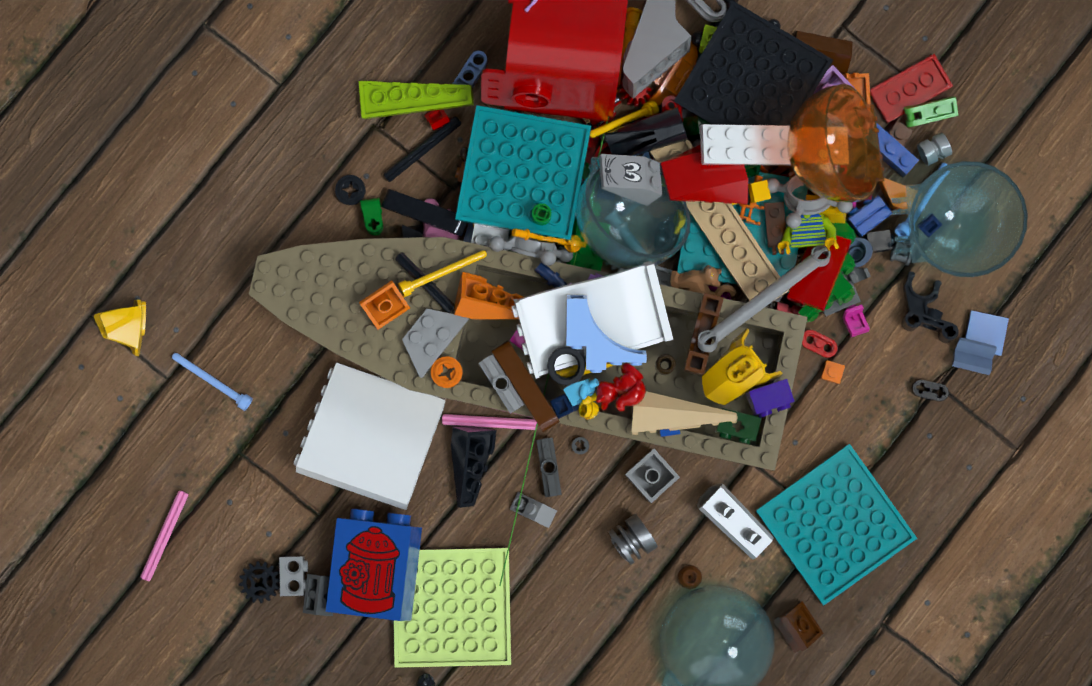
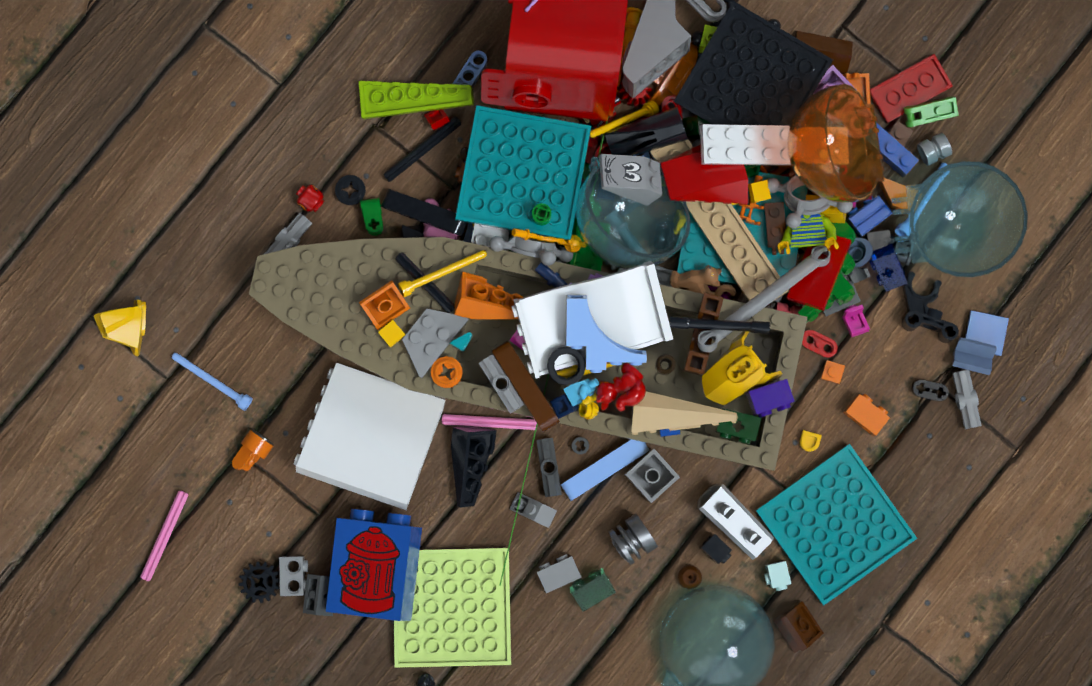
(253, 448): none -> orange piece
(290, 236): none -> light grey piece
(309, 198): none -> red head
(391, 333): none -> yellow tile
(462, 342): none -> teal slope
(558, 574): none -> light grey brick
(592, 589): none -> clear green brick
(604, 468): none -> light blue beam
(716, 549): none -> black brick
(753, 326): none -> black piece
(777, 575): none -> light aqua brick
(809, 441): none -> yellow tile
(867, 414): none -> orange brick
(887, 258): none -> clear blue brick
(929, 224): dark blue slope -> none
(966, 399): none -> light grey piece

